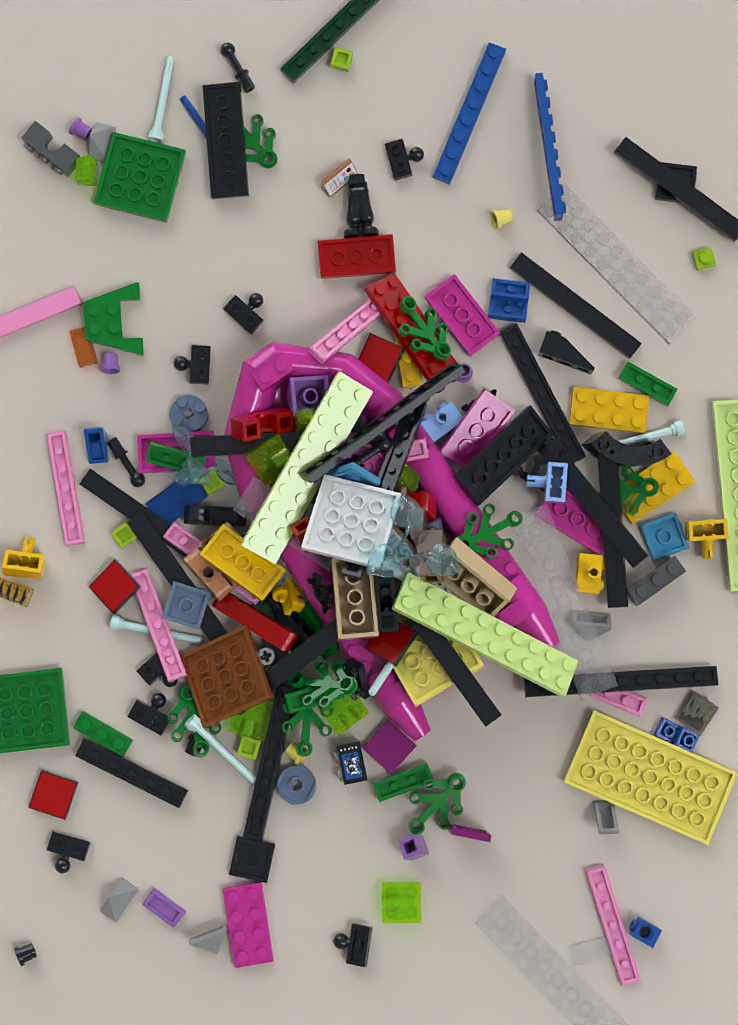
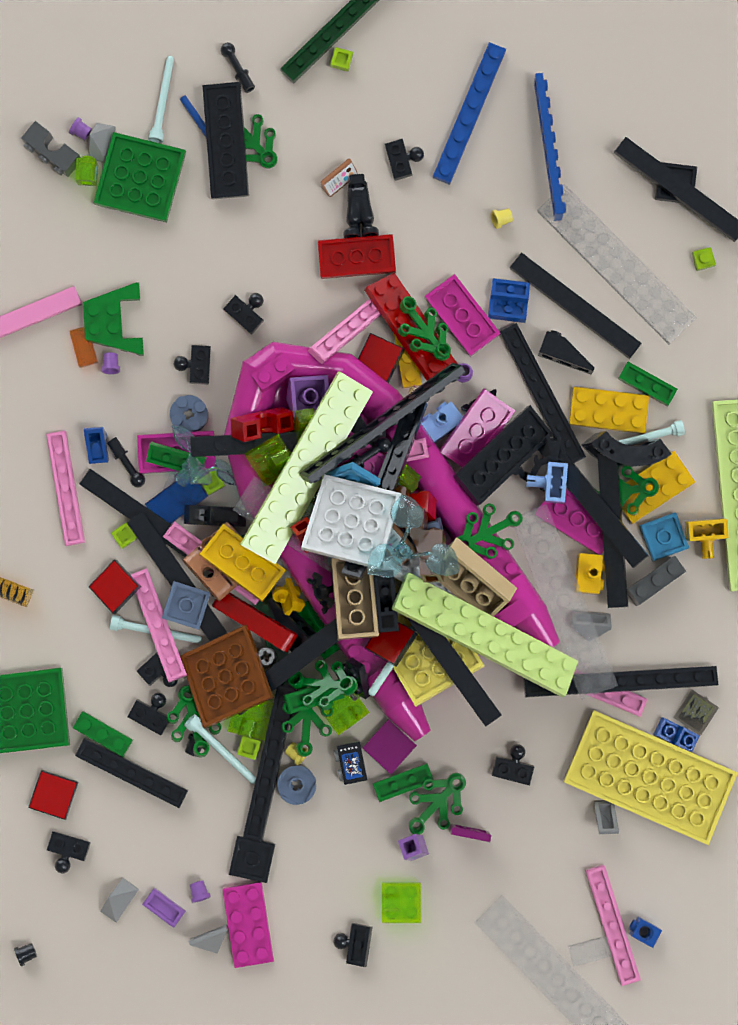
(24, 563): yellow brick -> none
(199, 892): none -> medium lavender piece
(513, 769): none -> black plate

